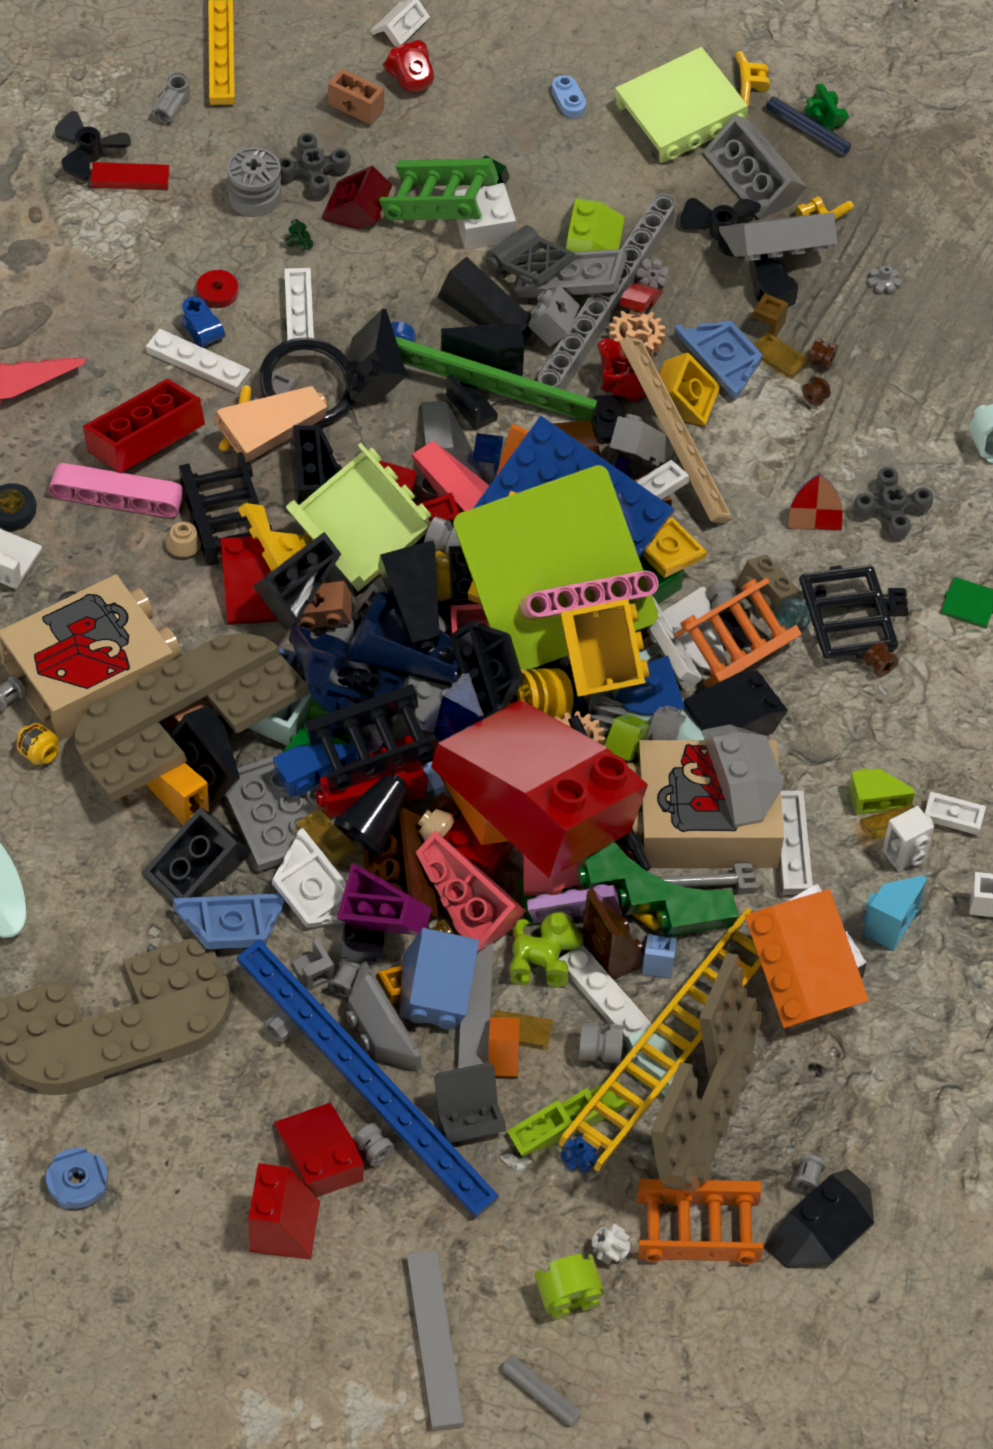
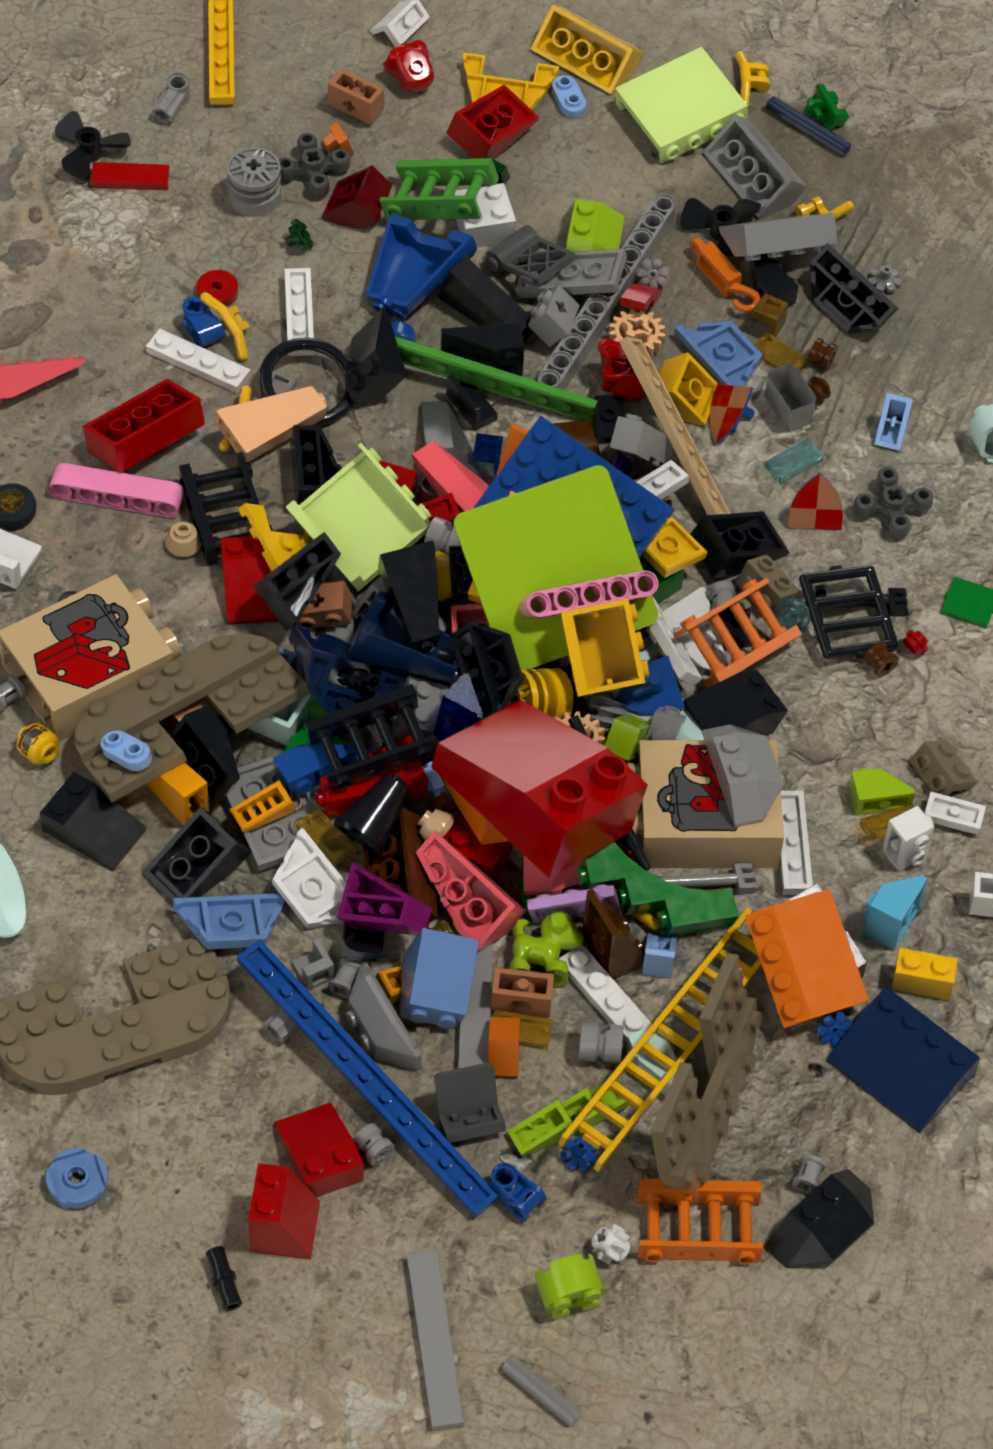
(90, 822): none -> black slope
(121, 749): none -> light blue plate
(223, 1278): none -> black pin
(233, 322): none -> yellow piece
(267, 816): none -> light orange slope
(336, 140): none -> orange tile
(413, 265): none -> blue cone
(491, 123): none -> red slope
(520, 1194): none -> blue piece
(522, 992): none -> nougat brick
(526, 91): none -> yellow wing
(586, 49): none -> yellow slope
(722, 273): none -> orange piece
(727, 408): none -> shield
(735, 539): none -> black slope
(789, 381): none -> light grey piece
(794, 461): none -> clear light blue tile
(833, 1028): none -> blue plant
(847, 294): none -> black wedge
(893, 421): none -> light blue slope
(904, 1059): none -> dark blue slope
(915, 642): none -> red plate
(924, 974): none -> yellow brick
(942, 768): none -> dark tan bracket

